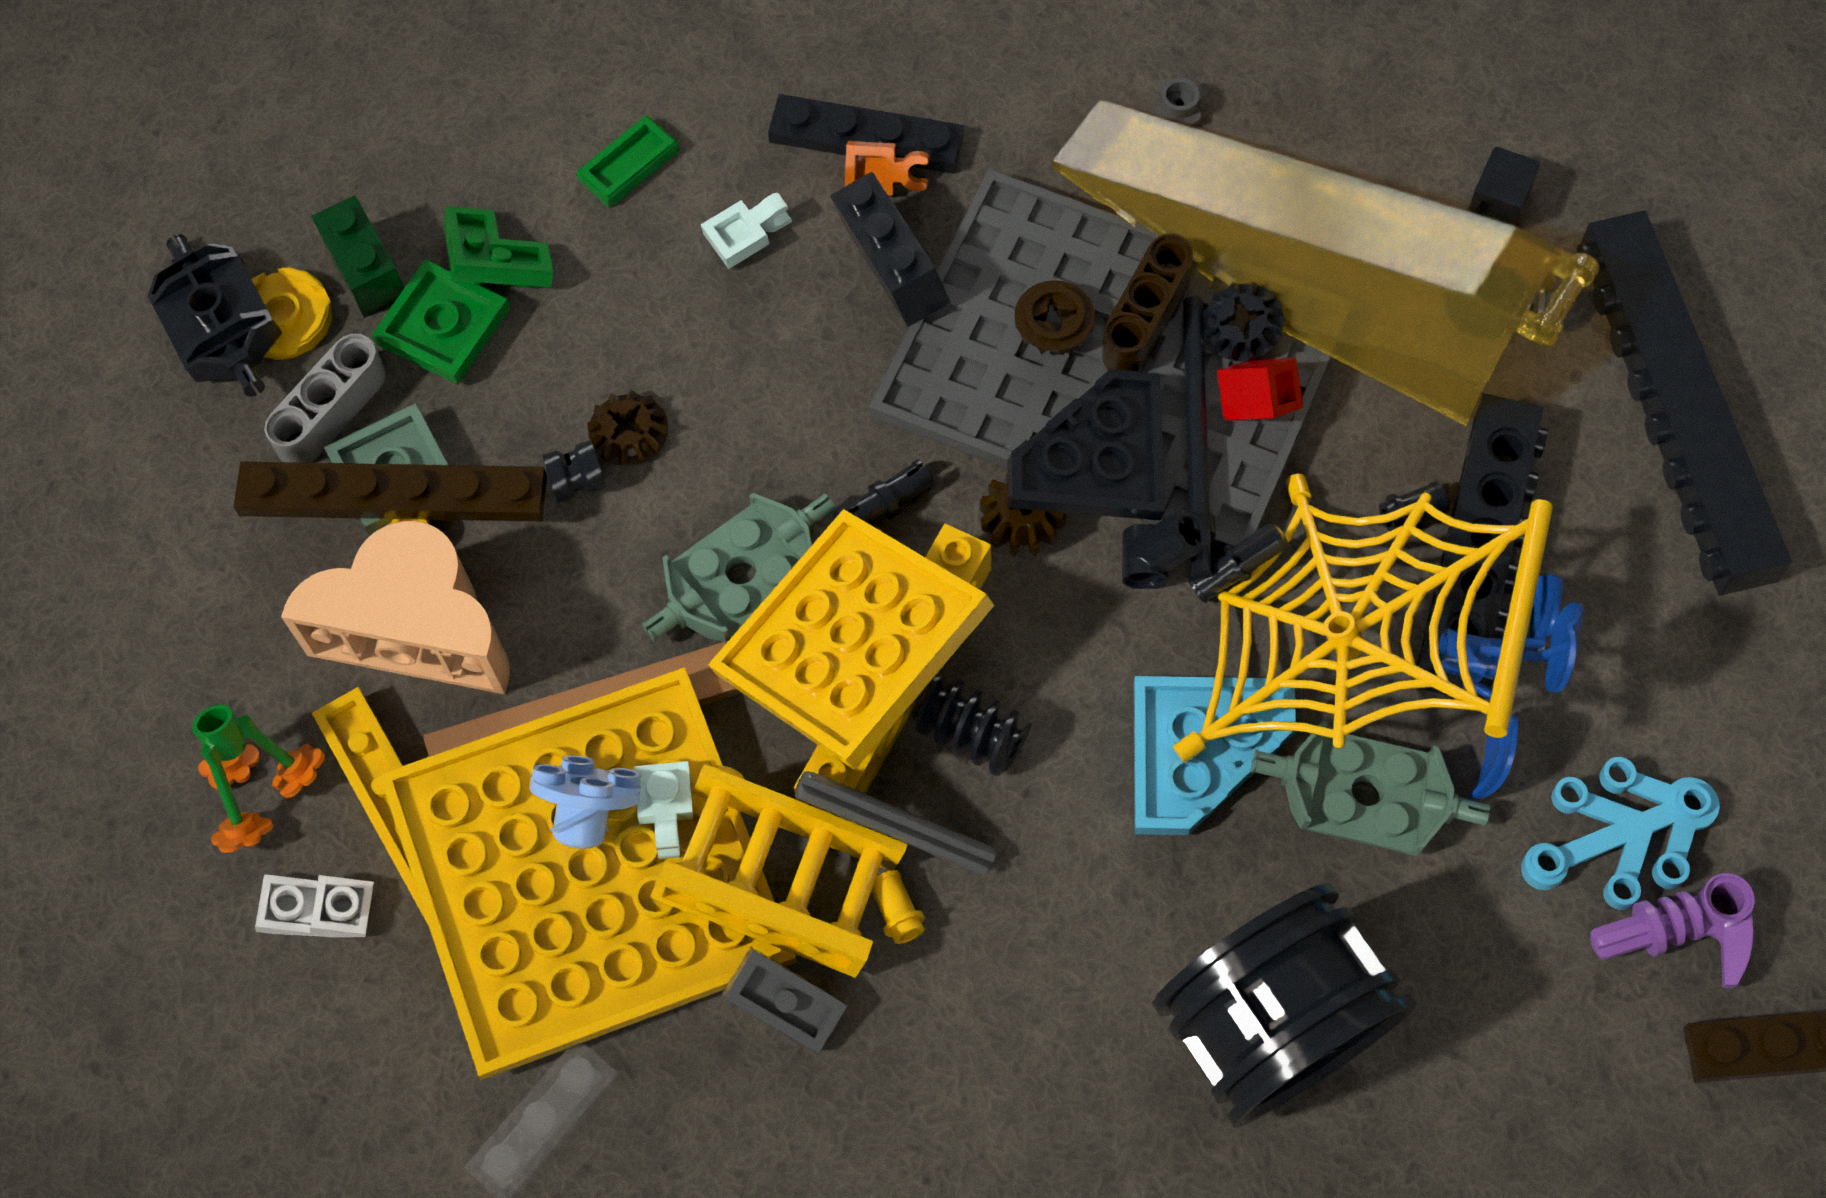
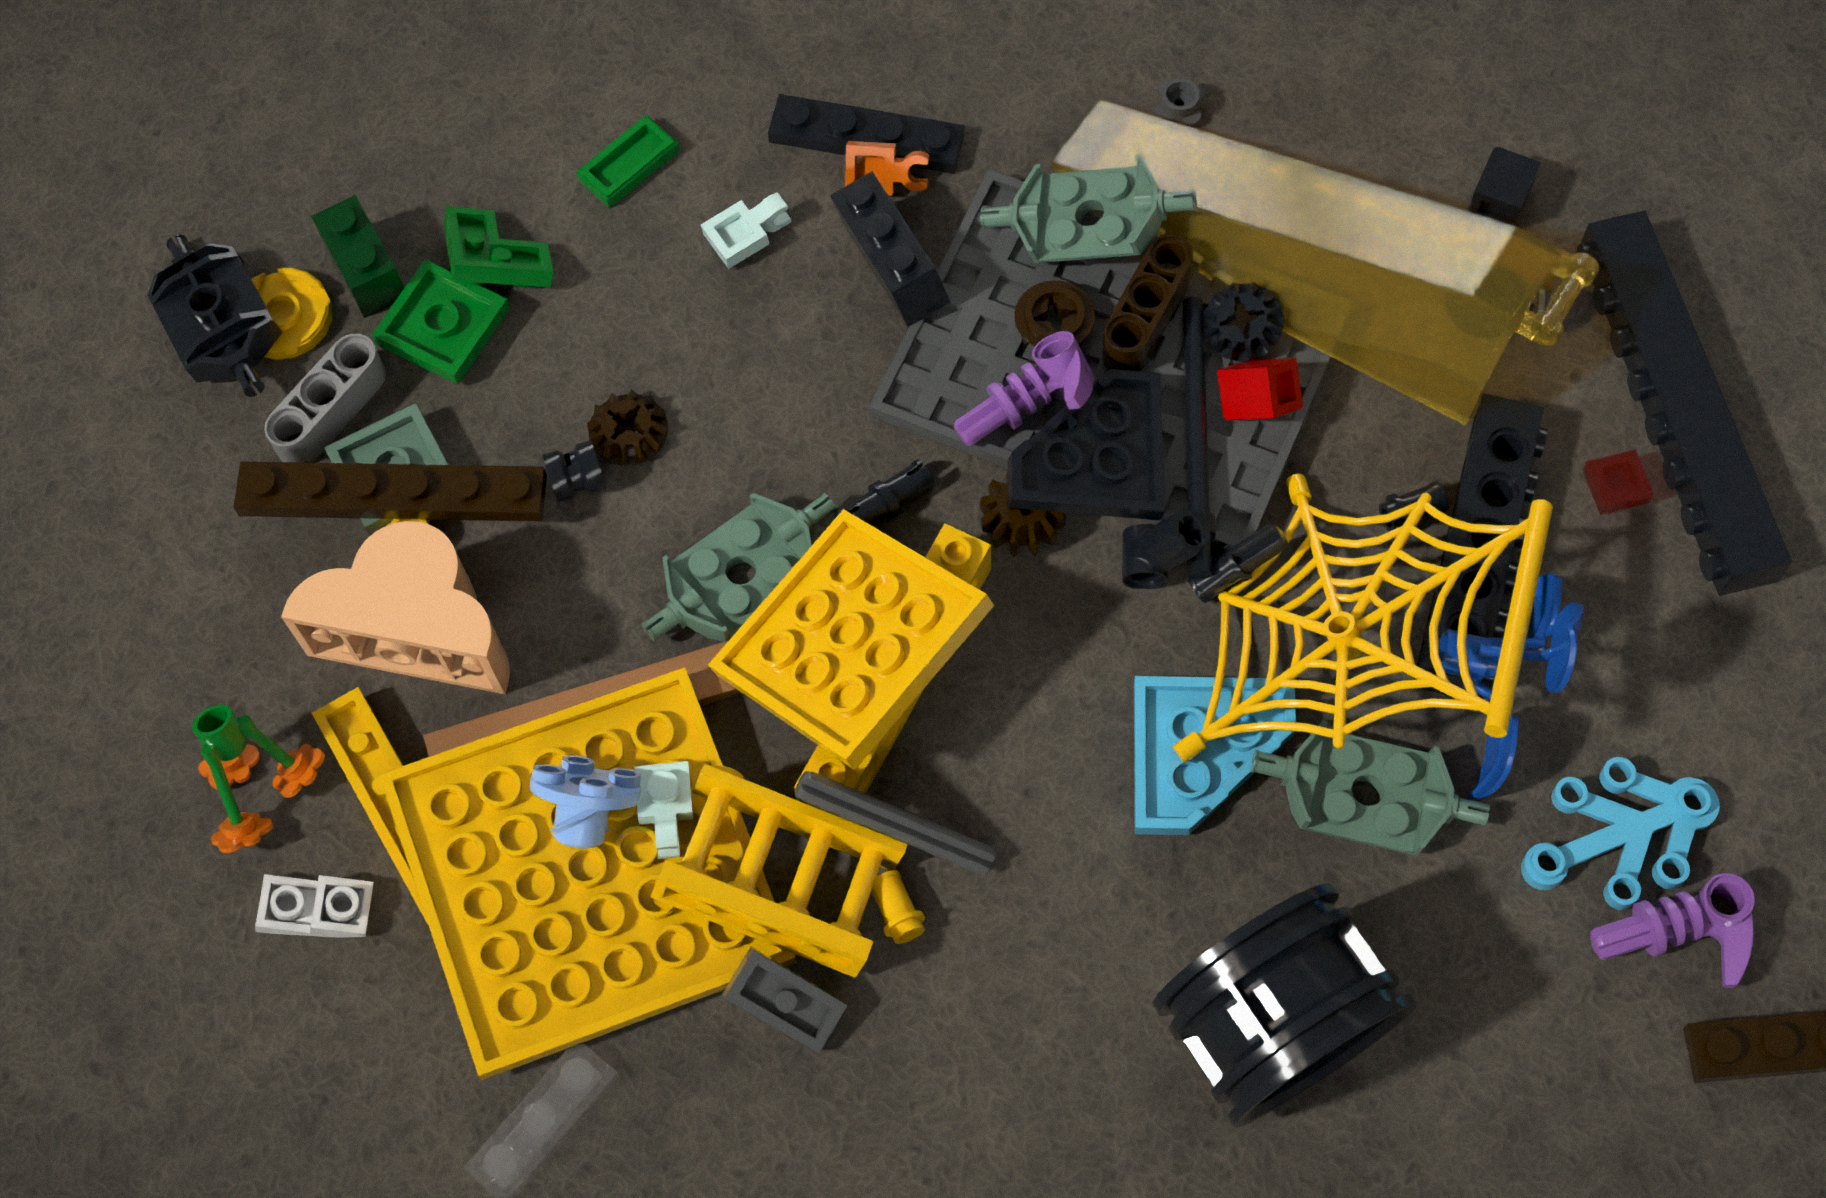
(969, 724): black piece -> none
(1052, 205): none -> sand green plate
(1059, 371): none -> medium lavender piece
(1618, 482): none -> clear red plate

